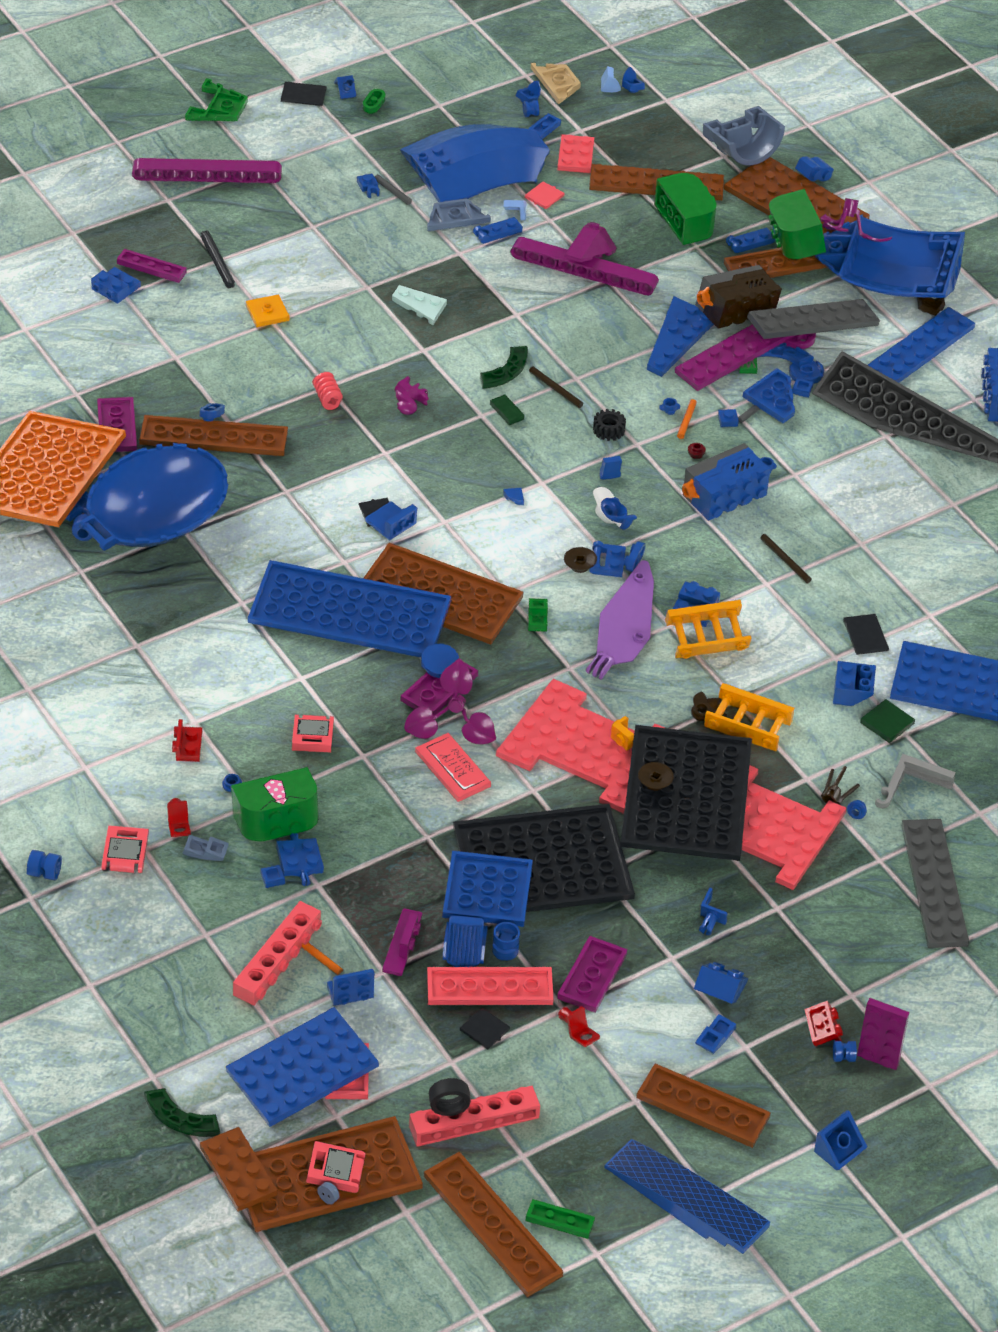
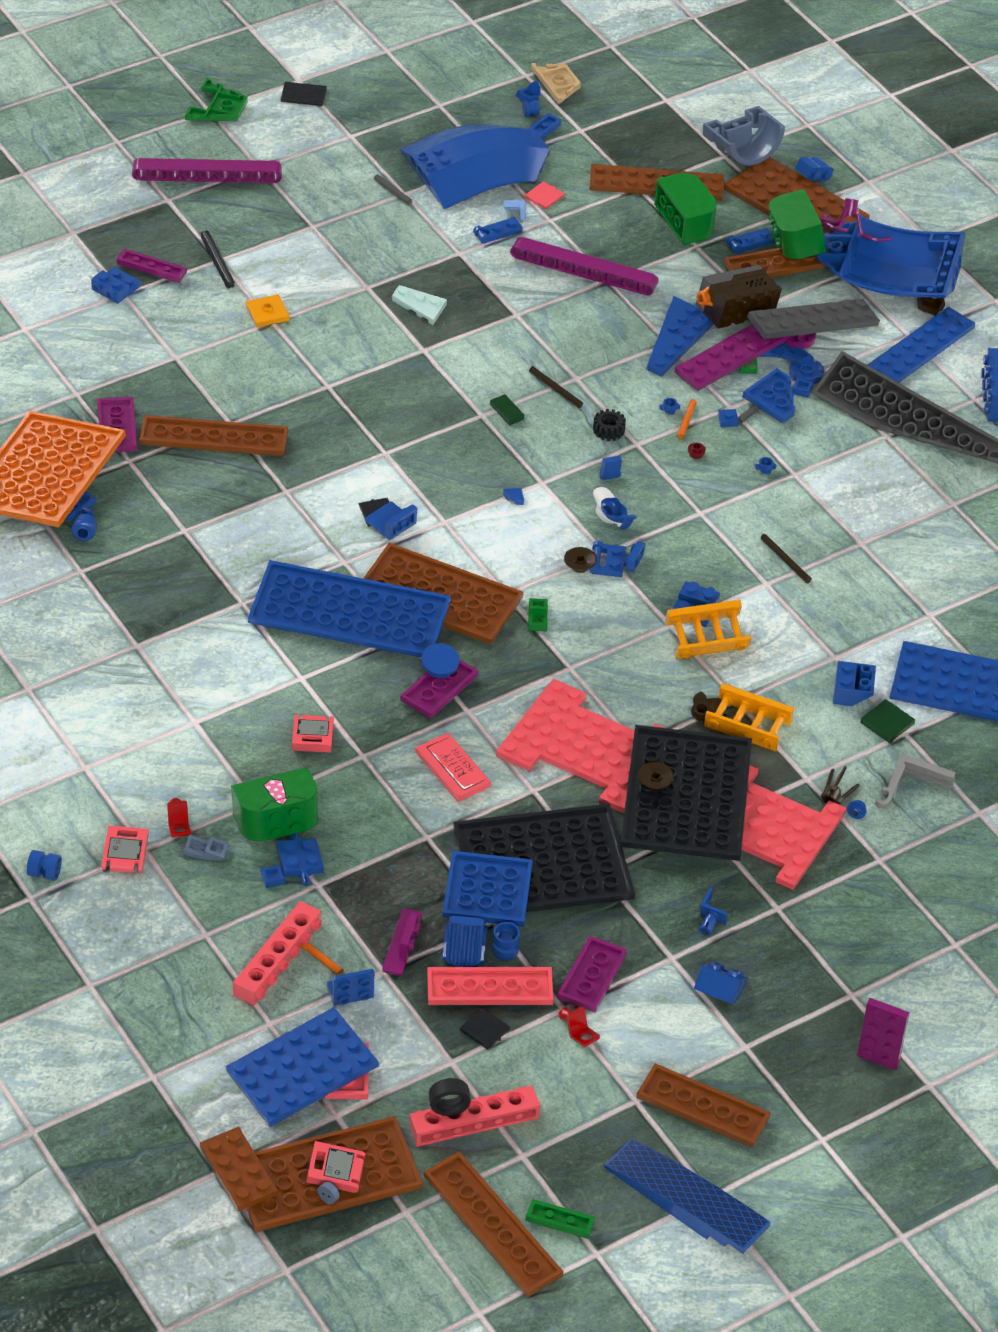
(154, 496): blue windscreen -> none
(178, 1120): dark green tile -> none
(187, 743): red bracket -> none
(212, 411): blue plate -> none
(230, 779): blue plate -> none
(327, 390): coral piece -> none
(346, 86): blue bracket -> none
(368, 183): blue plate -> none
(374, 101): green plate -> none
(408, 395): magenta animal -> none
(454, 679): magenta plant -> none
(456, 214): sand blue wing -> none
(513, 367): dark green tile -> none
(576, 153): coral plate -> none
(591, 242): magenta wedge -> none
(608, 82): light blue tile -> none
(621, 734): light orange bracket -> none
(625, 622): medium lavender wing -> none
(631, 82): blue plate -> none
(716, 1034): blue slope -> none
(726, 481): blue piece -> none
(823, 1023): bracket -> none
(840, 1141): blue slope -> none
(844, 1051): blue wheel -> none
(865, 634): black piece -> none
(935, 883): dark grey plate -> none

